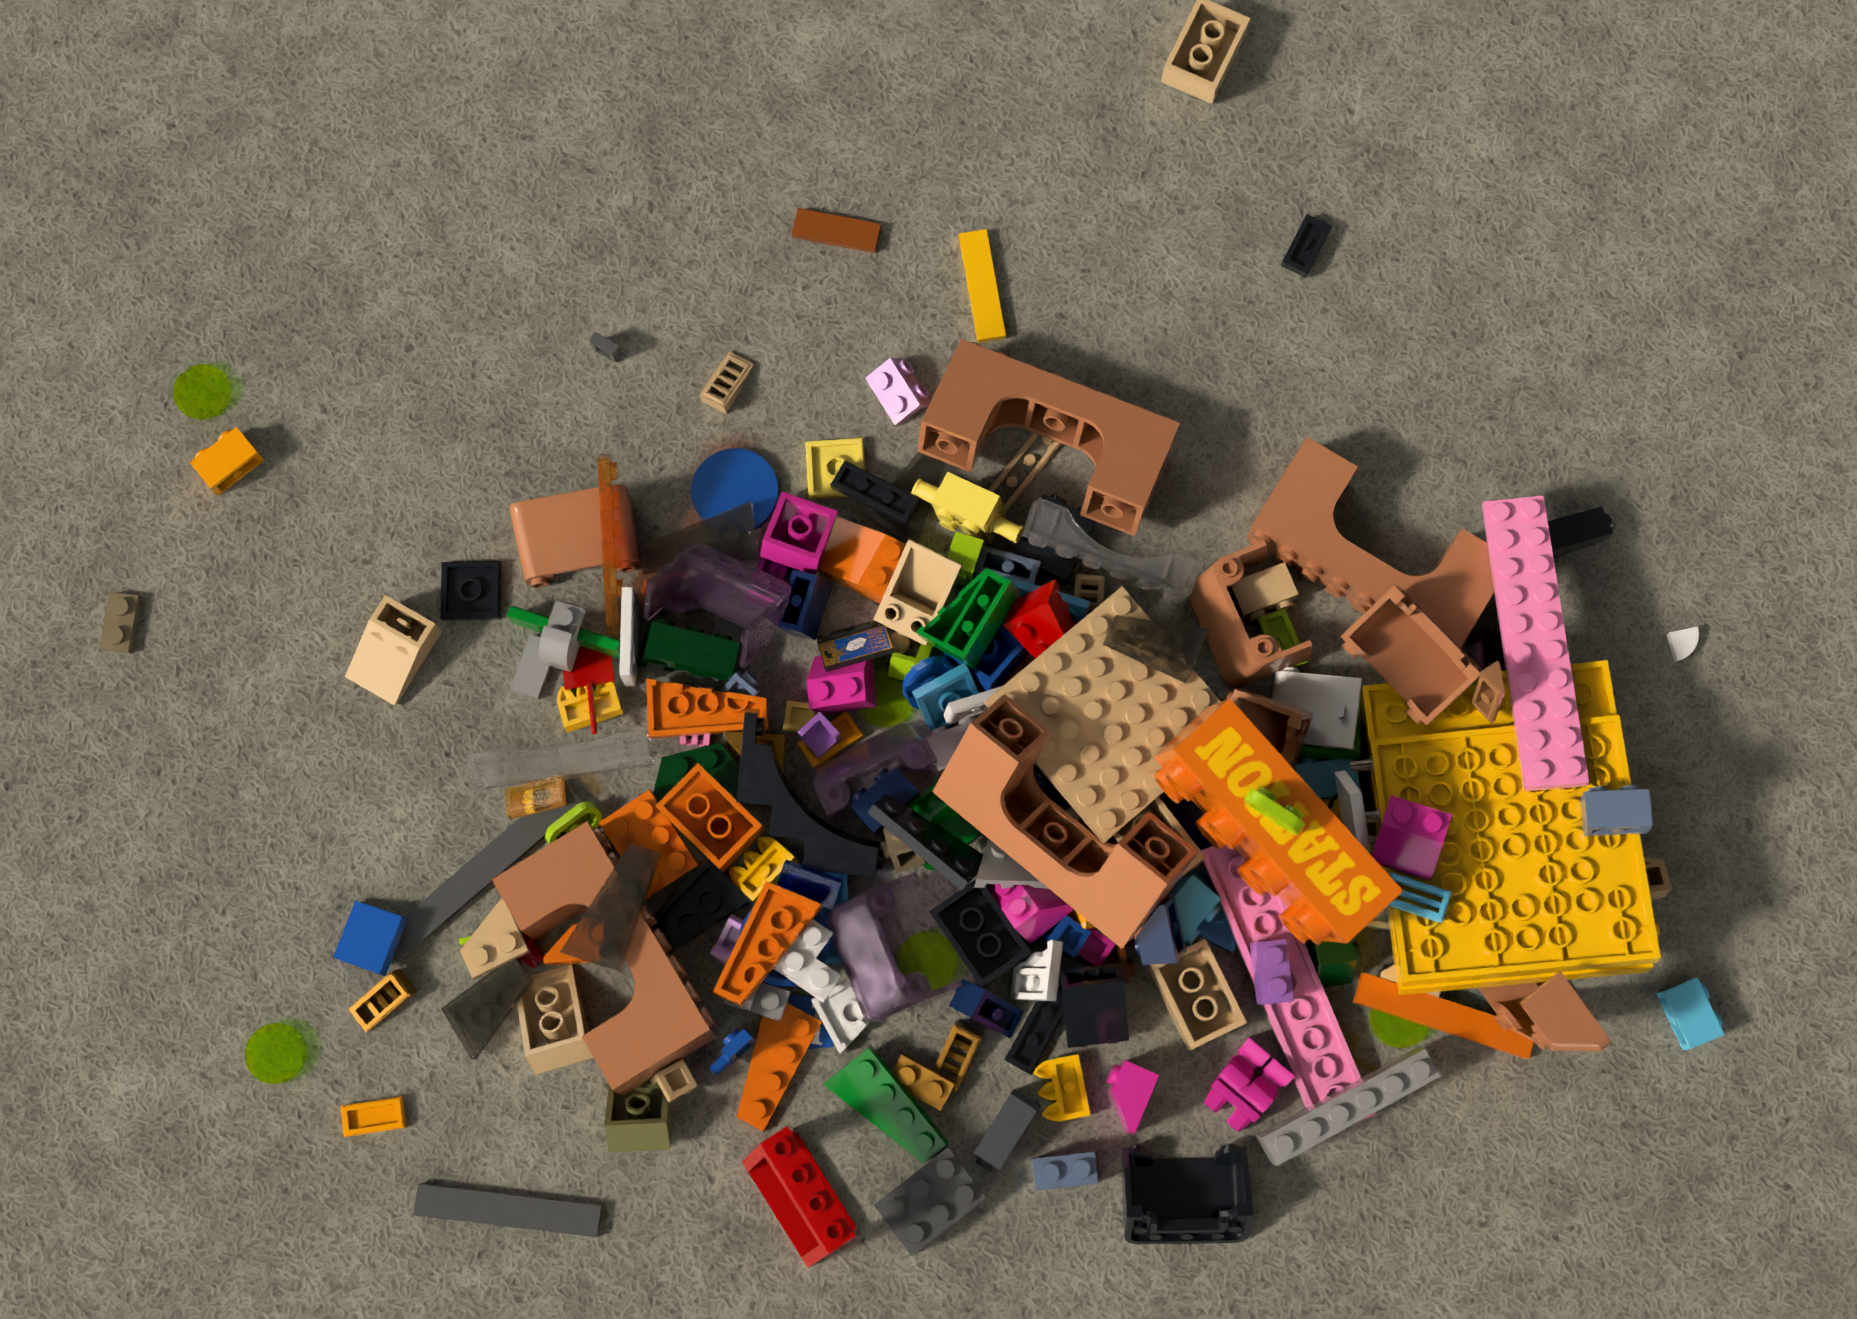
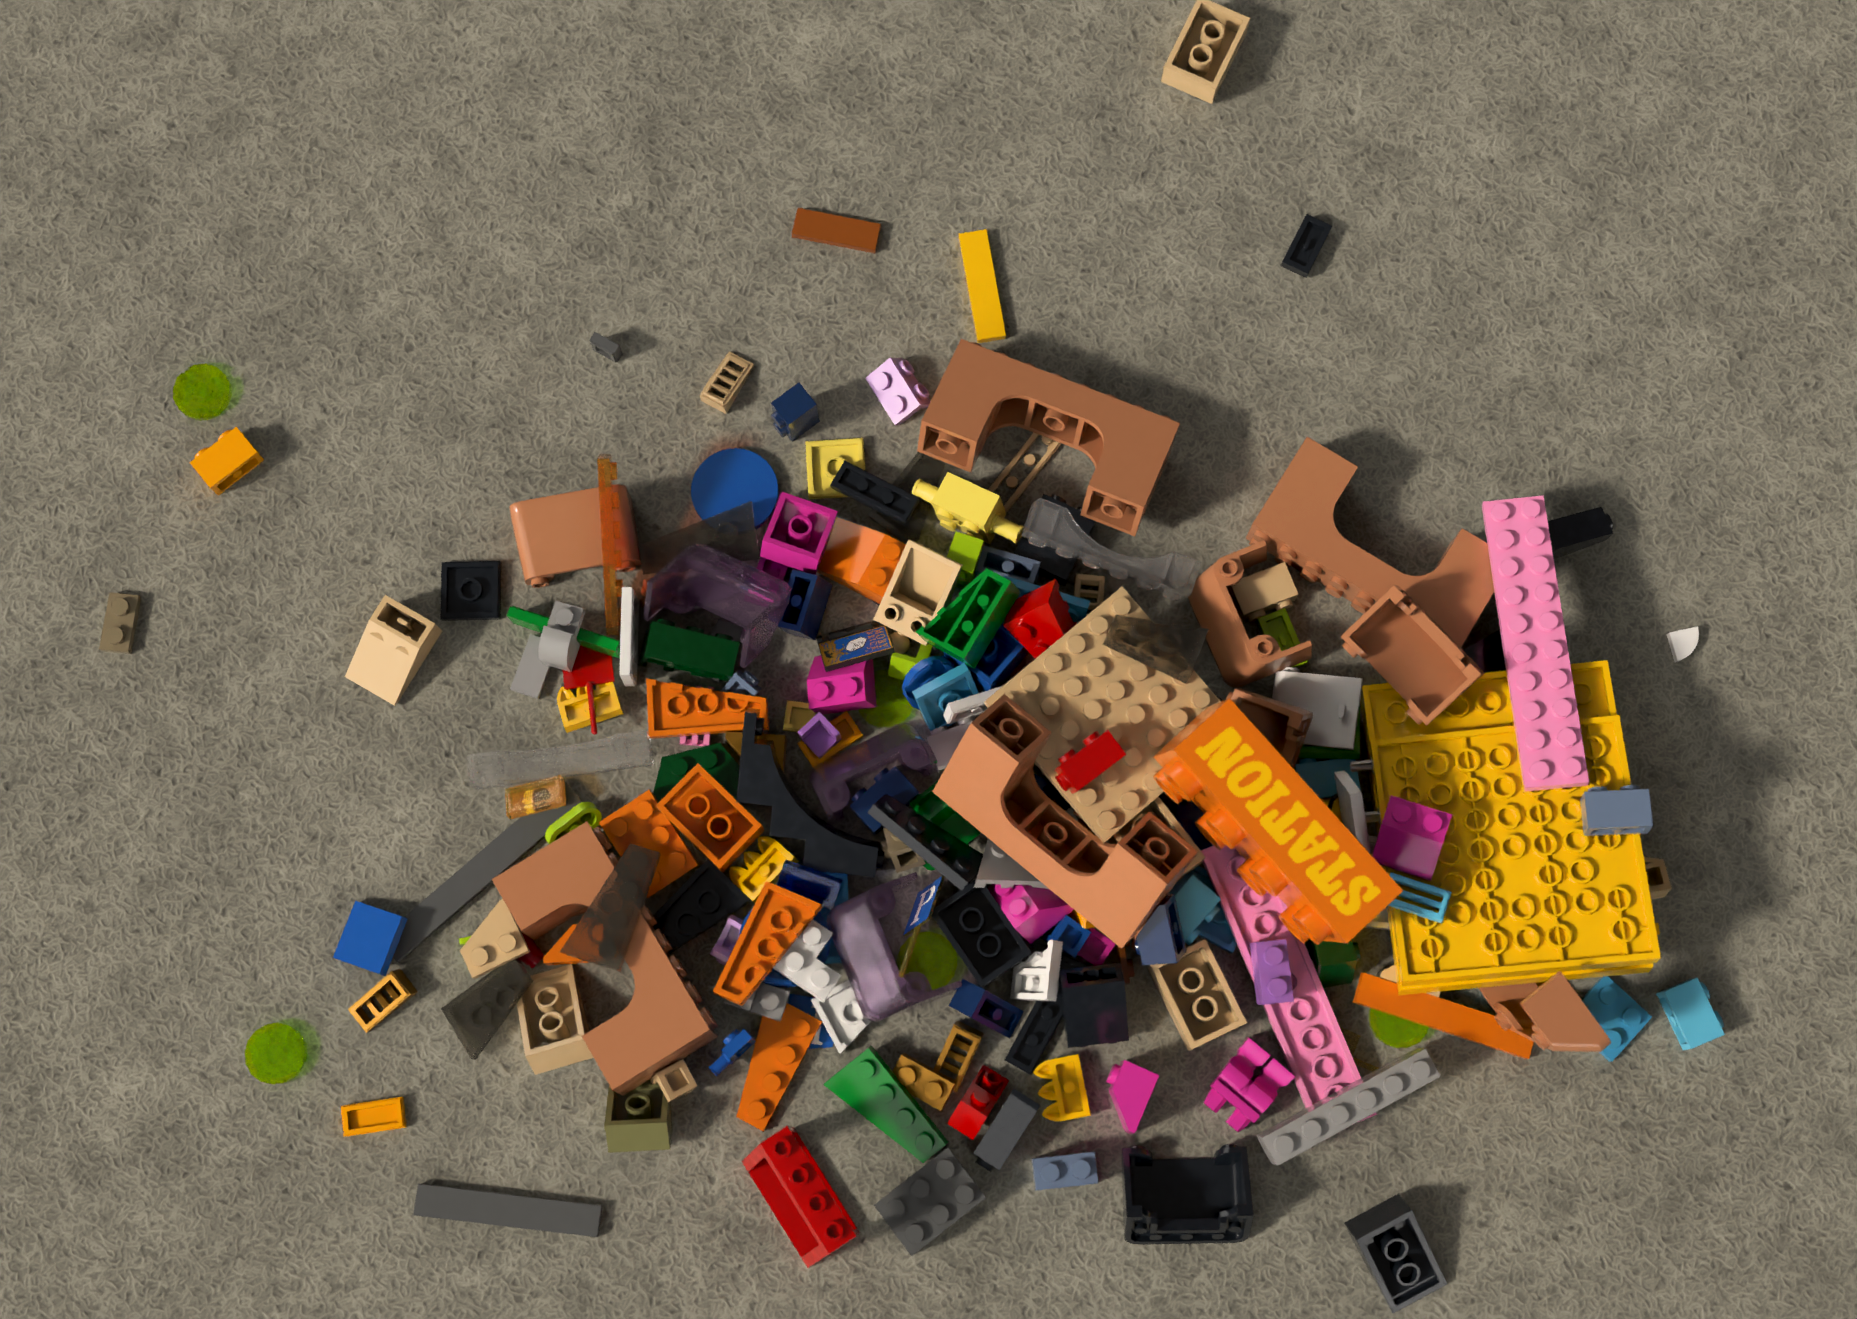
(794, 412): none -> dark blue brick
(920, 915): none -> piece
(978, 1102): none -> red slope
(1089, 762): none -> red brick
(1264, 803): lime plate -> none
(1396, 1253): none -> black slope
(1489, 691): medium nougat slope -> none
(1616, 1014): none -> dark azure plate

